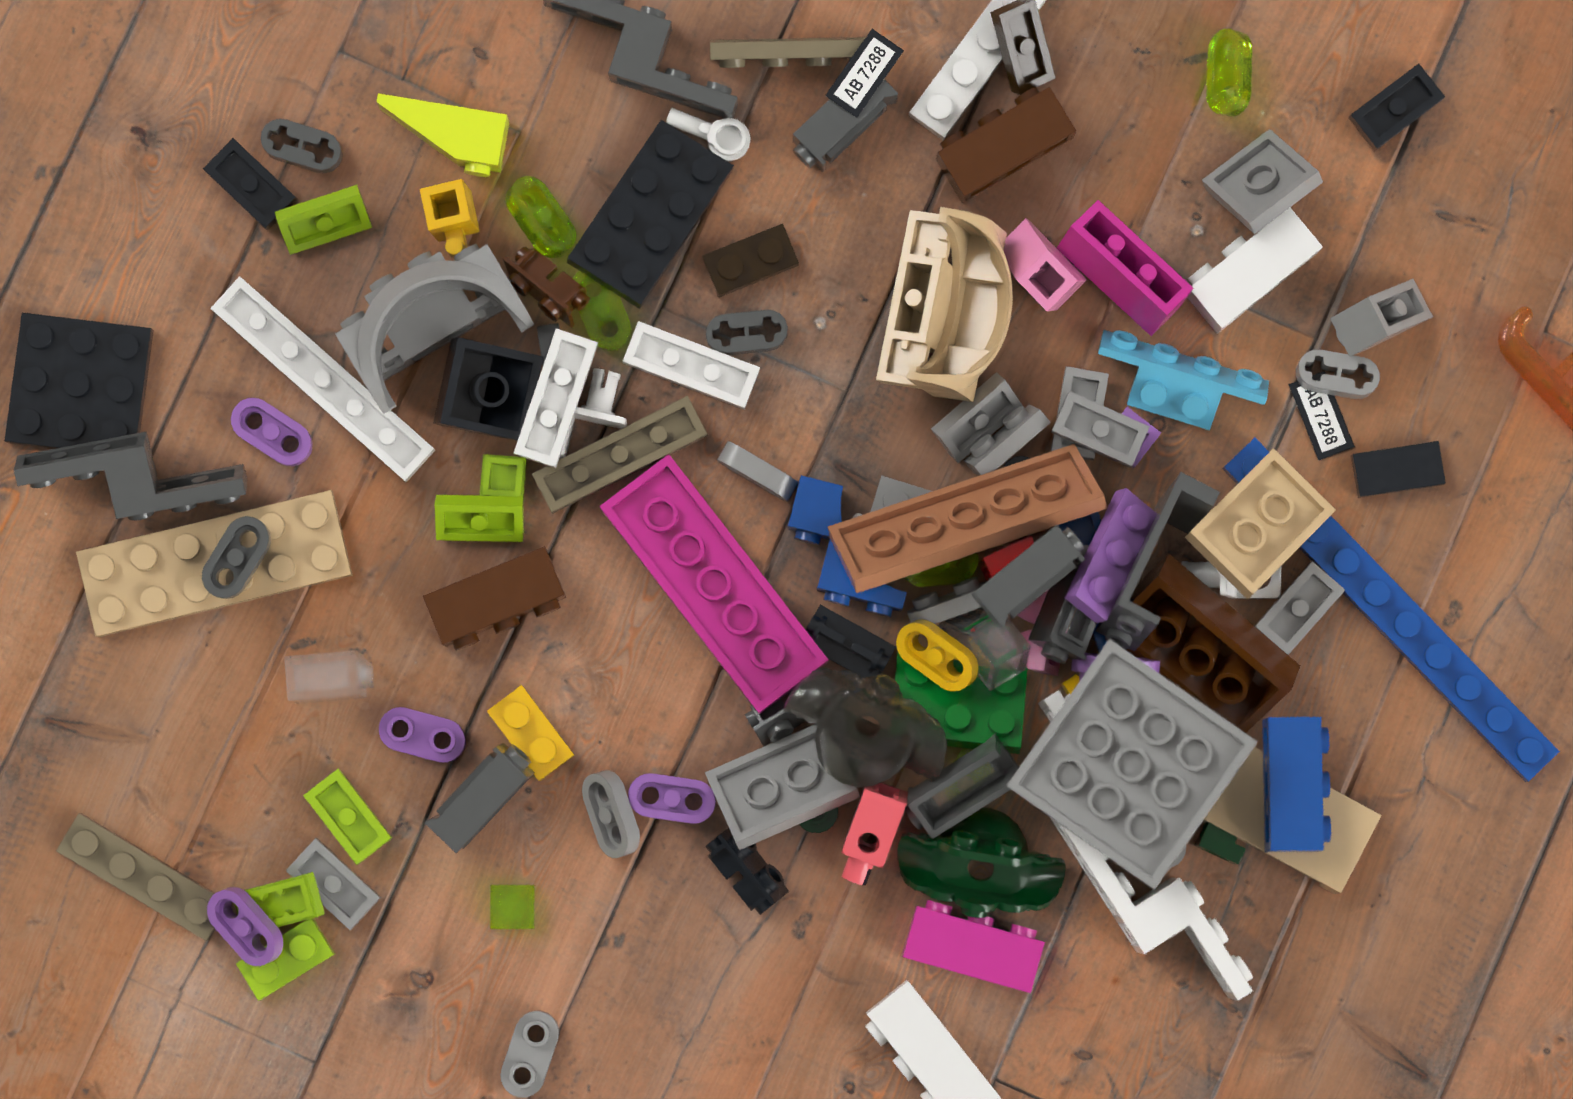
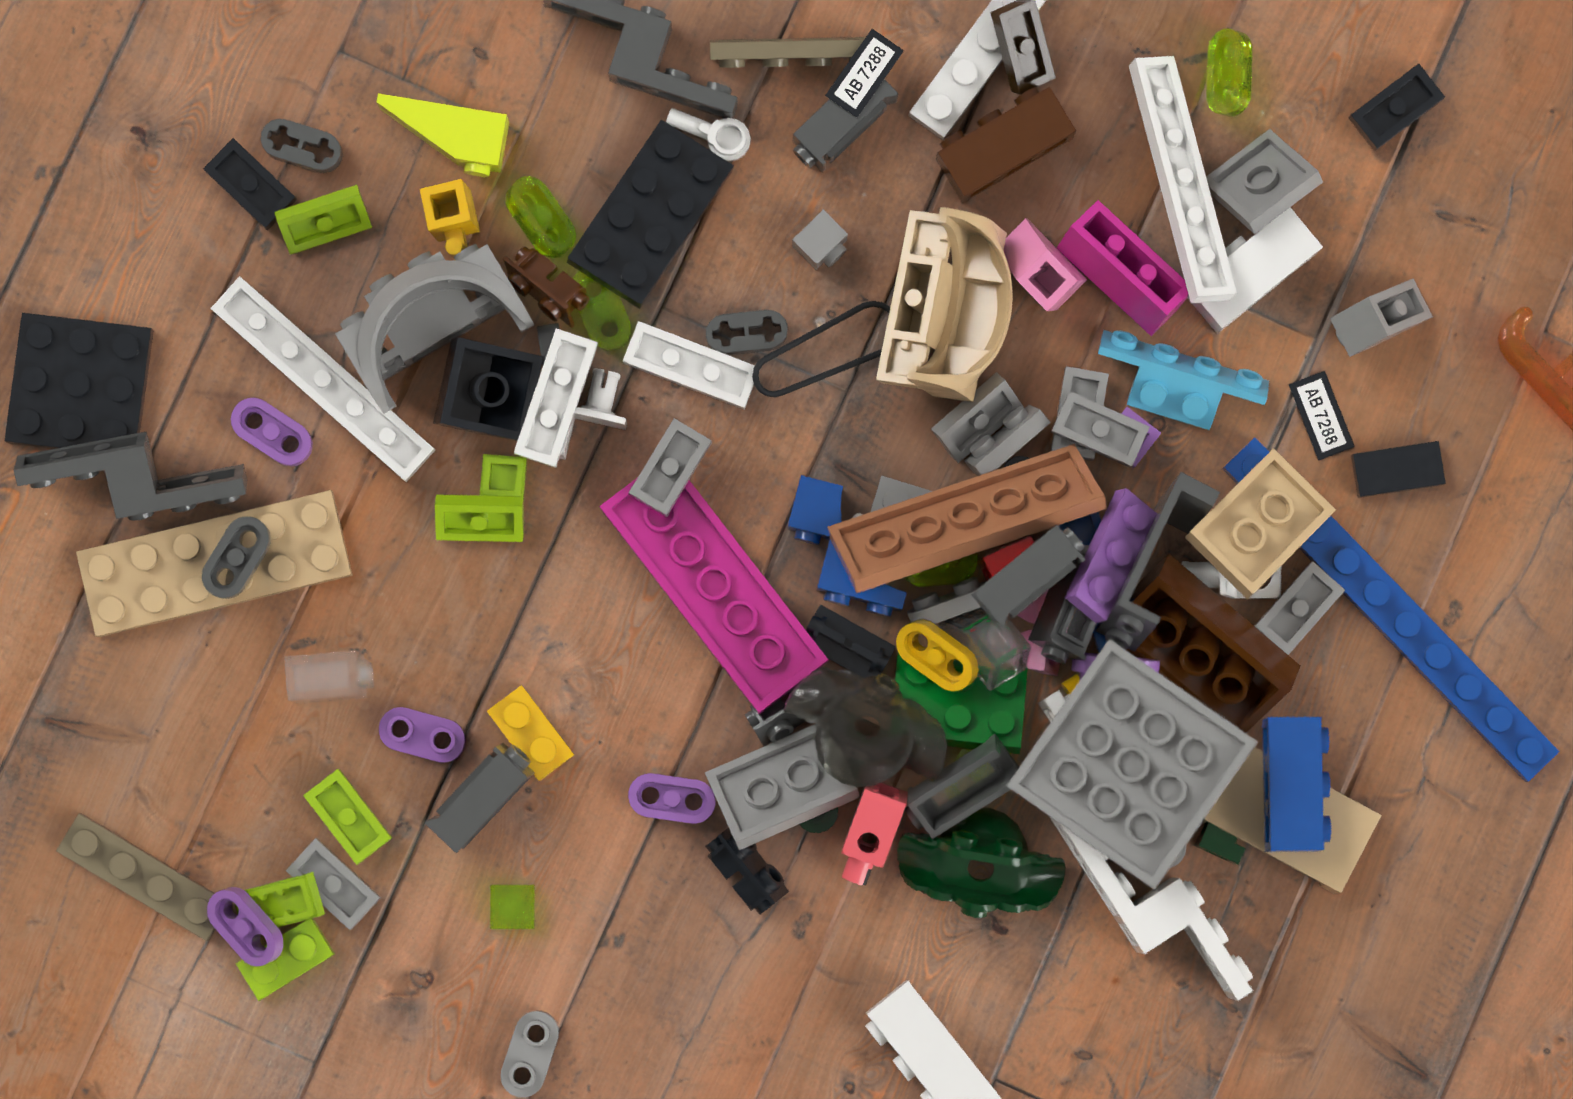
(495, 599): reddish brown brick -> none
(610, 814): light grey plate -> none
(620, 454): dark tan plate -> none
(670, 467): none -> light grey plate
(750, 260): dark brown plate -> none
(757, 471): light grey beam -> none
(807, 336): none -> black piece
(821, 241): none -> light grey plate
(973, 947): dark pink brick -> none
(1182, 179): none -> white plate
(1338, 364): light grey beam -> none

